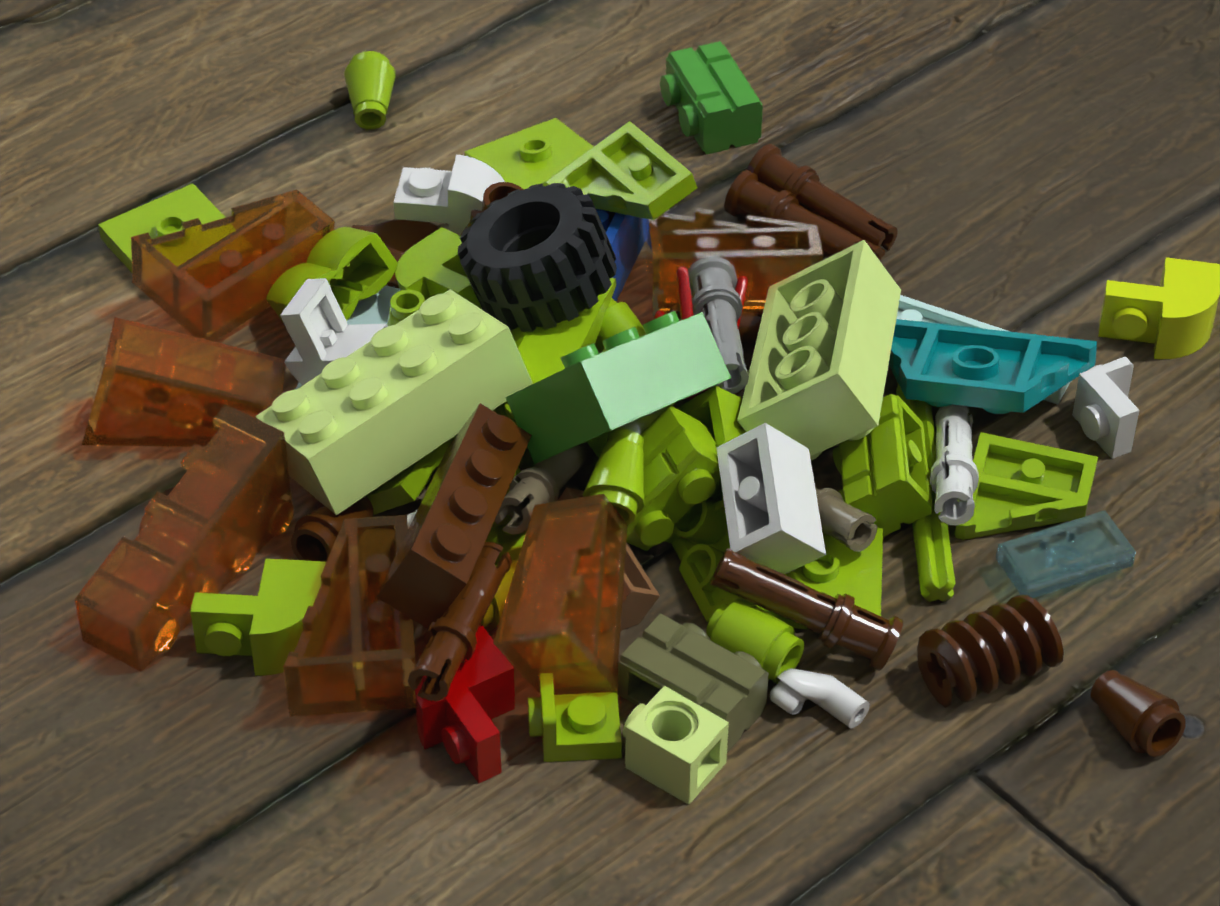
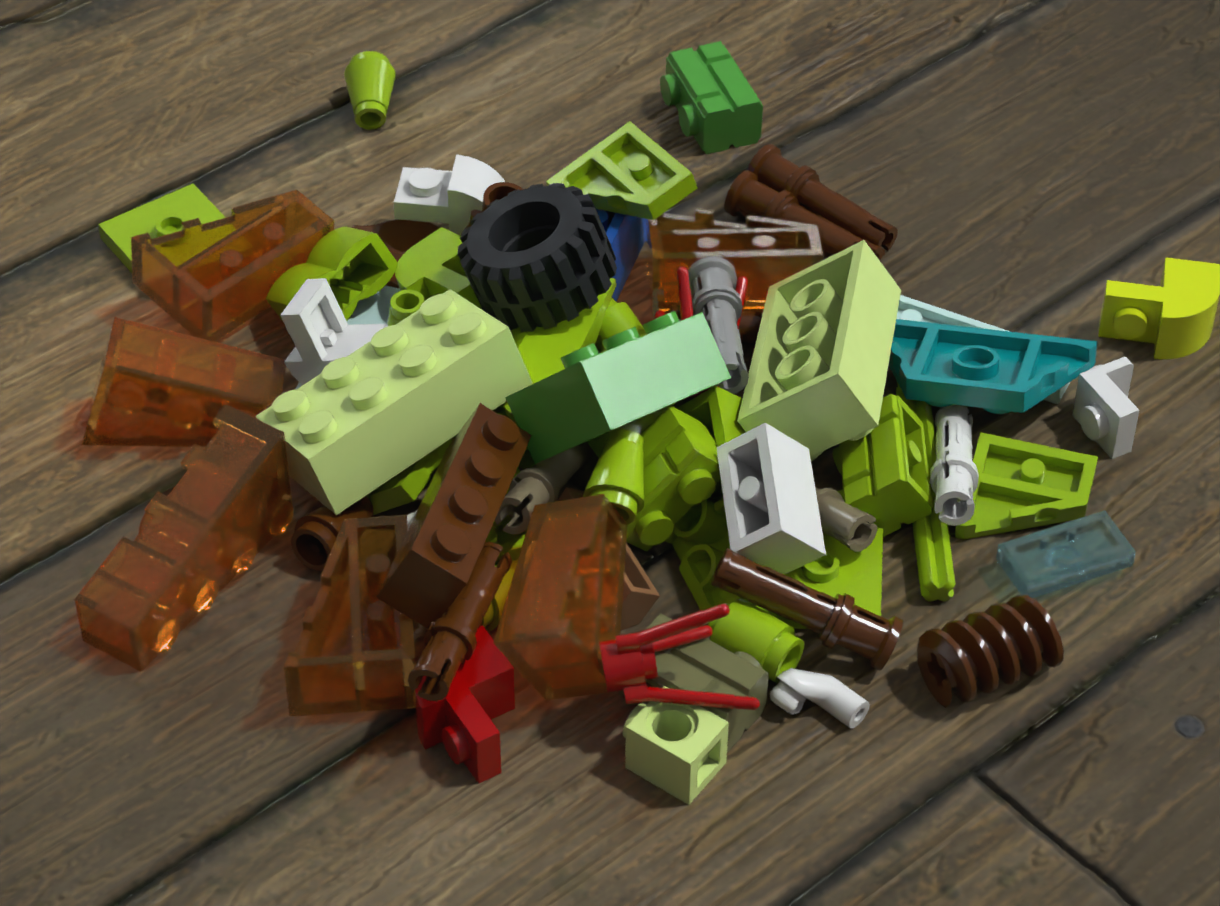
(261, 624): lime brick -> none
(532, 153): lime plate -> none
(575, 724): lime bracket -> none
(632, 661): none -> red plant
(1140, 714): reddish brown cone -> none

